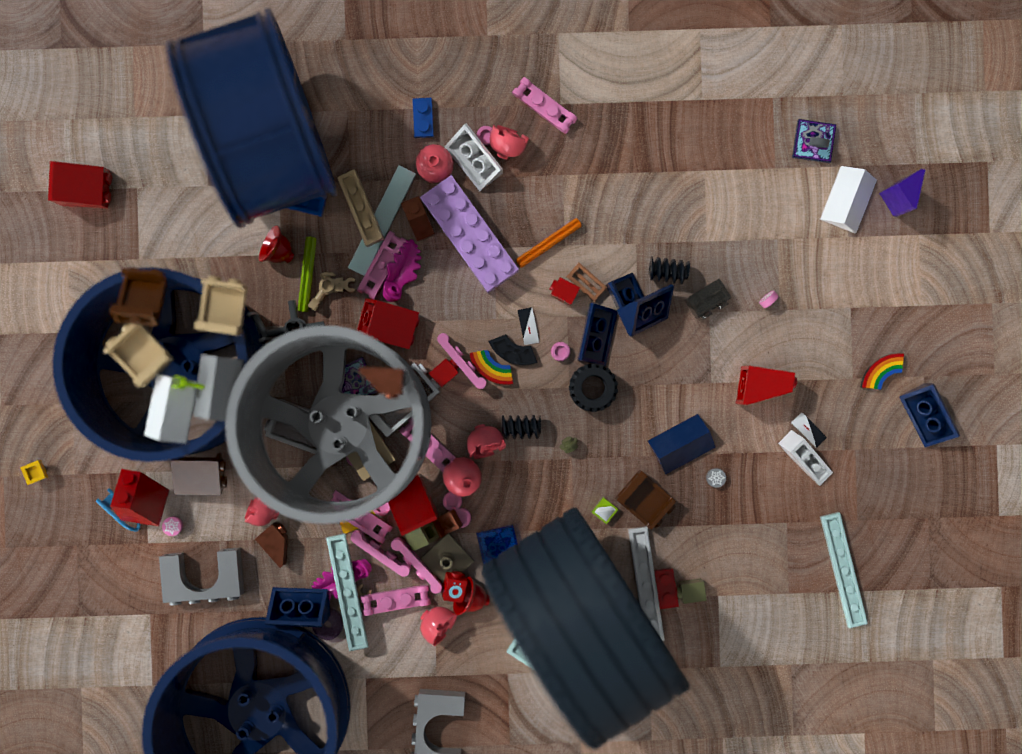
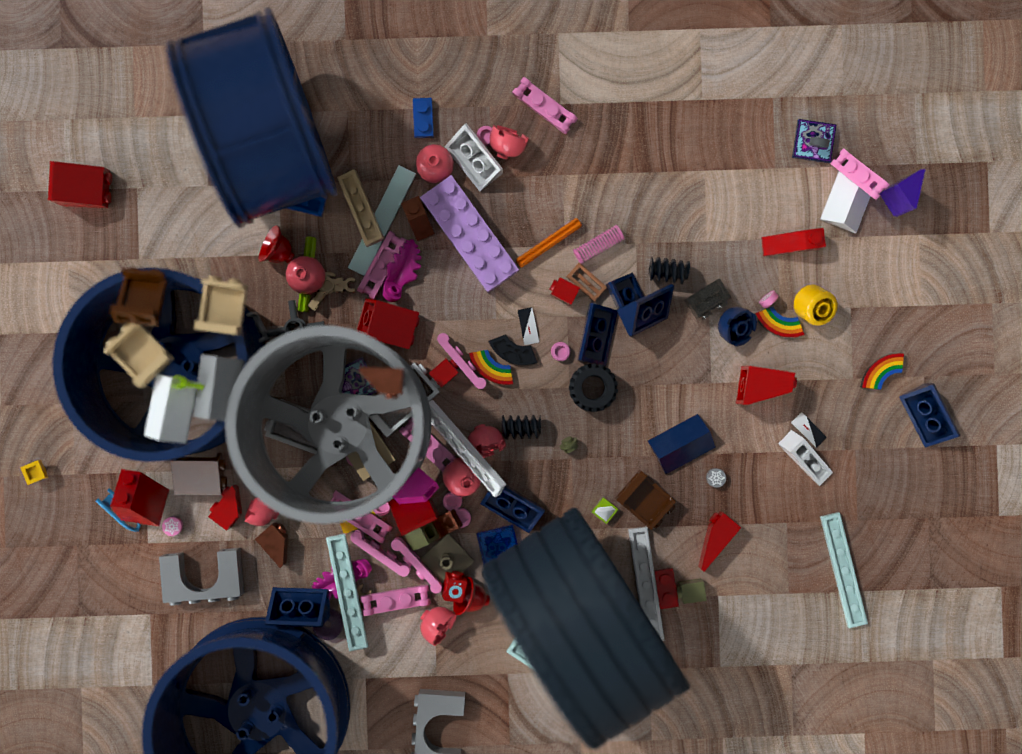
(228, 509): none -> red slope
(305, 275): none -> coral cylinder
(416, 489): none -> dark pink slope
(466, 450): none -> white tile
(514, 508): none -> dark blue slope
(576, 252): none -> bright pink piece
(718, 535): none -> red slope
(737, 325): none -> dark blue cylinder
(778, 324): none -> tile
(793, 242): none -> red slope
(815, 305): none -> yellow head
(860, 174): none -> bright pink plate

